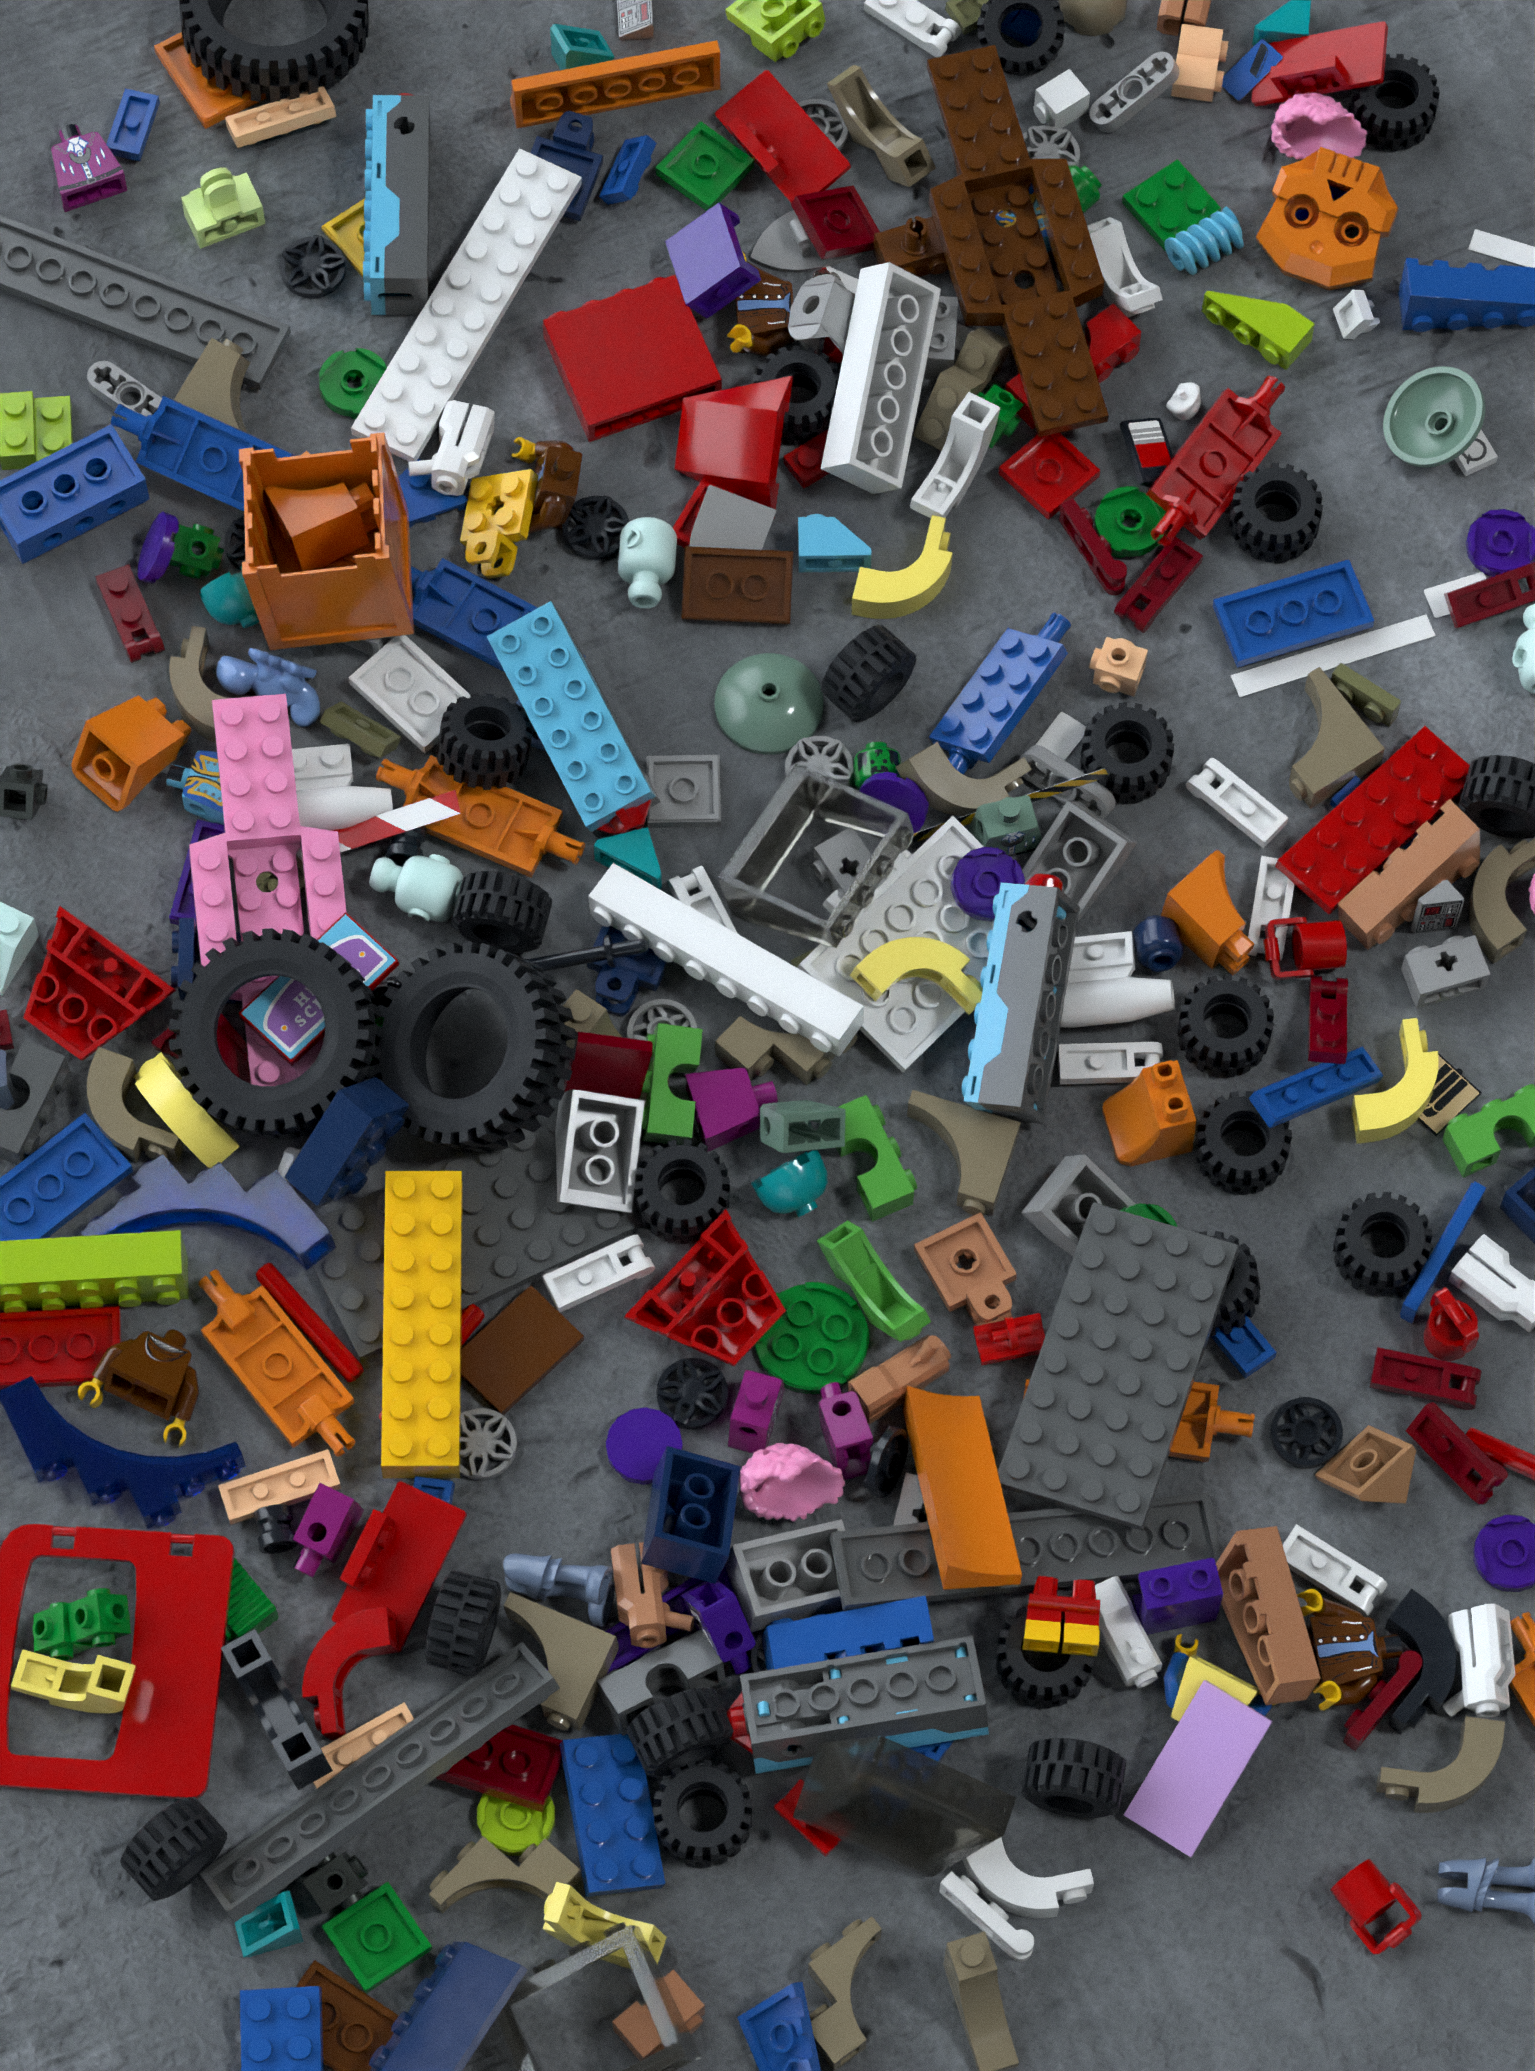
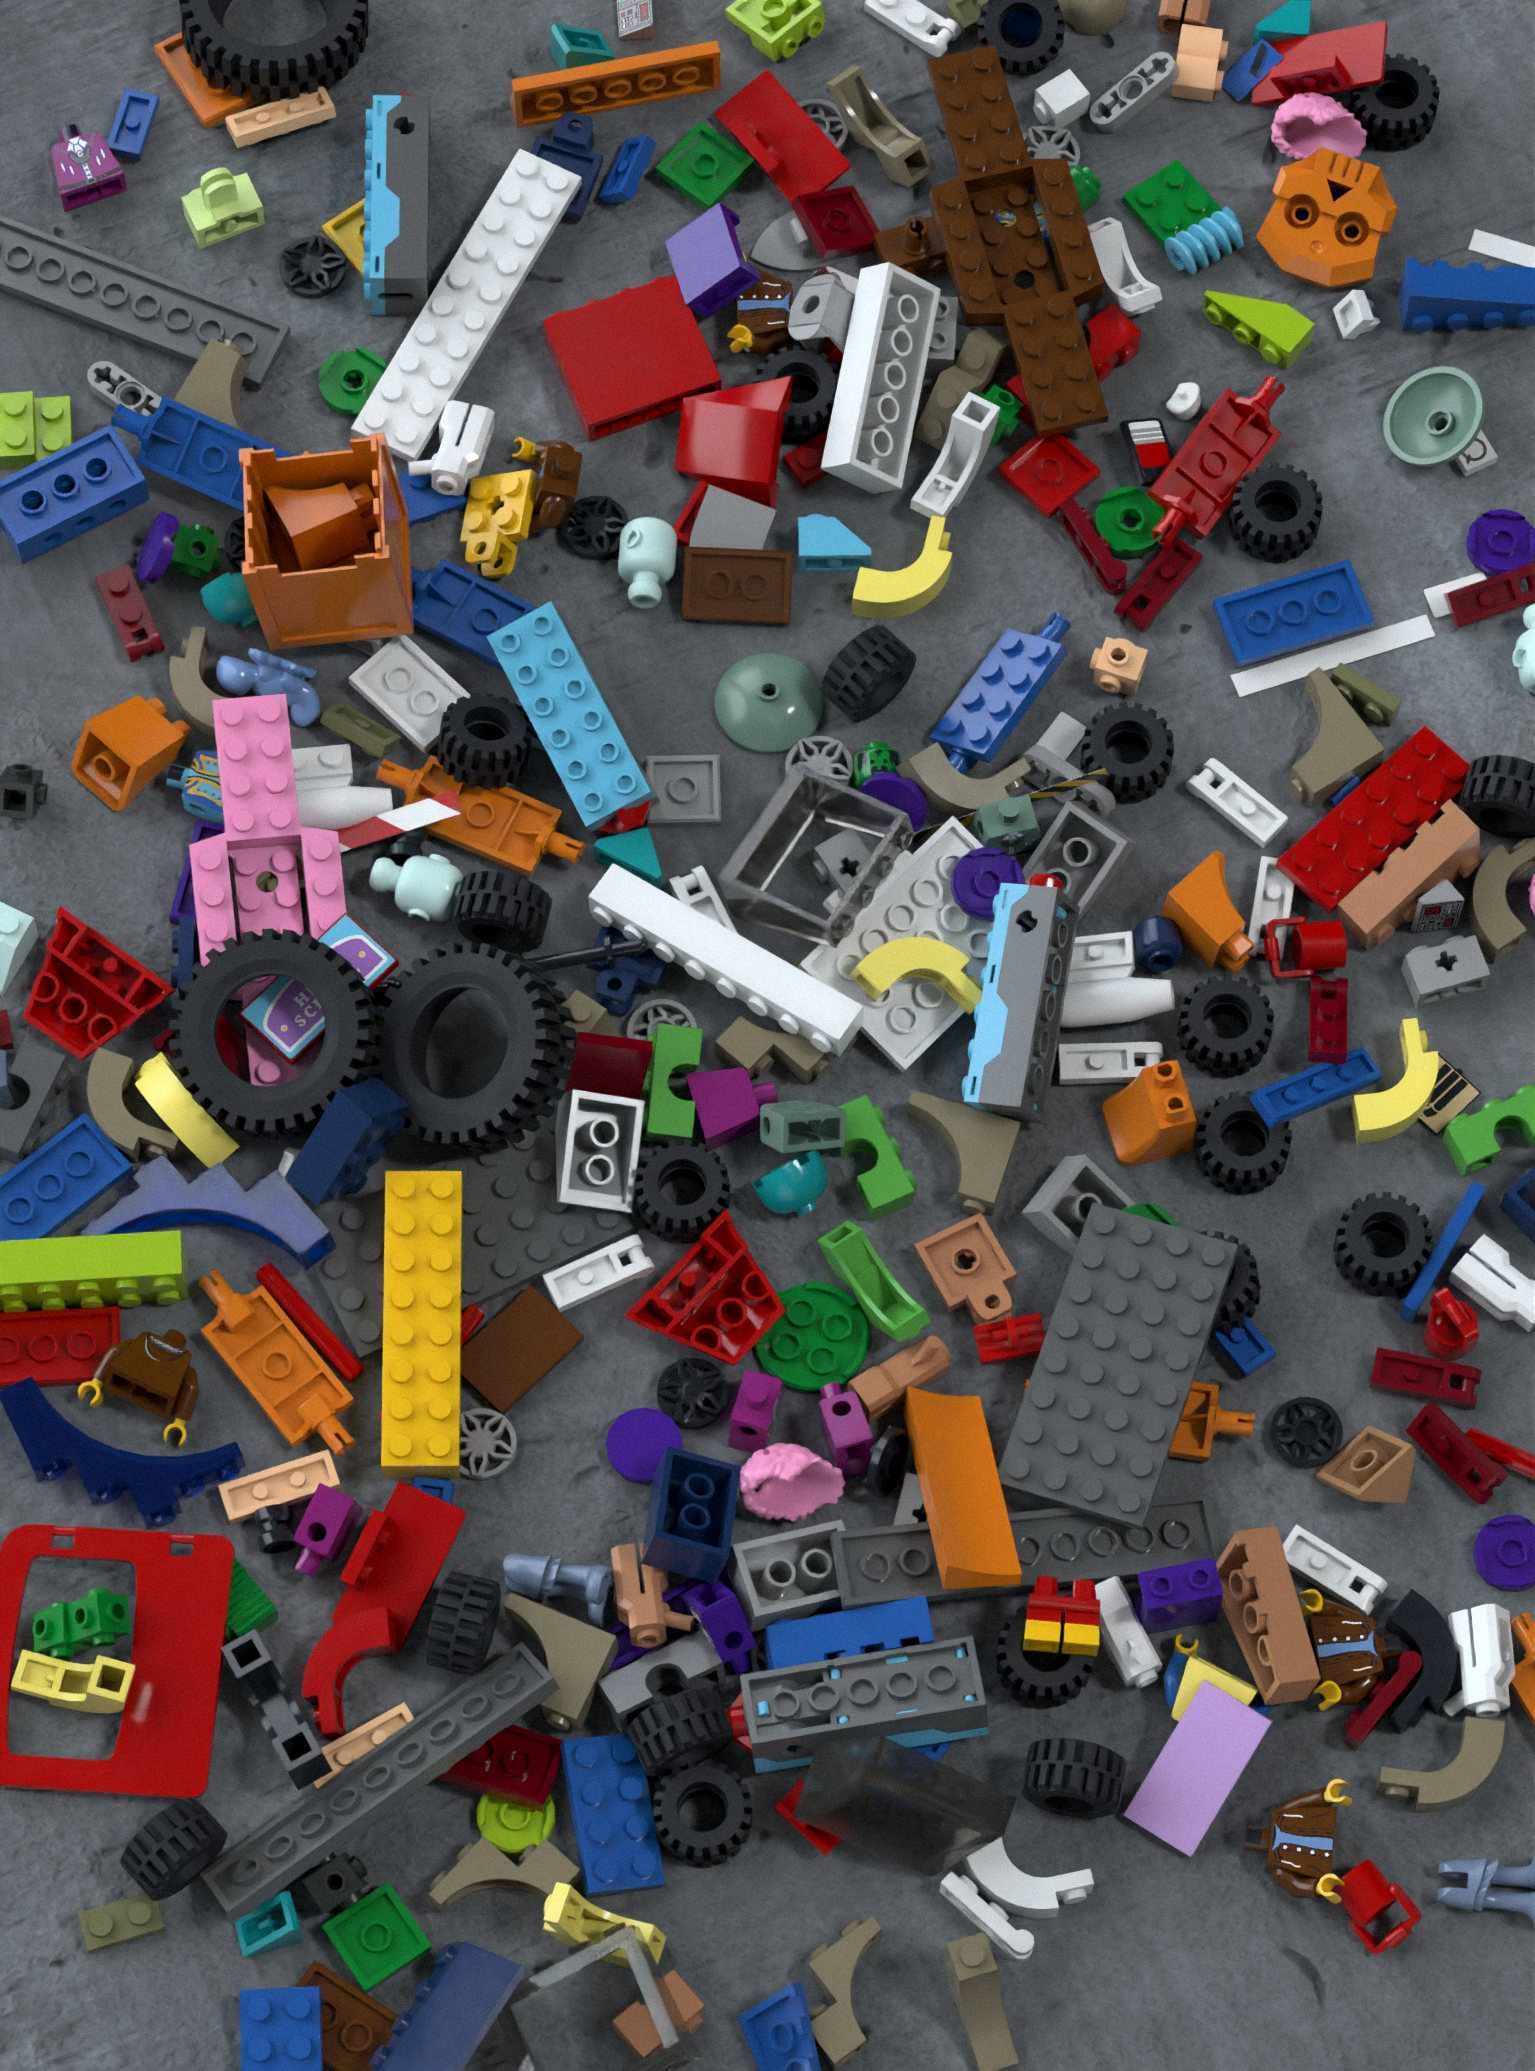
(121, 1922): none -> olive plate
(1302, 1842): none -> reddish brown torso

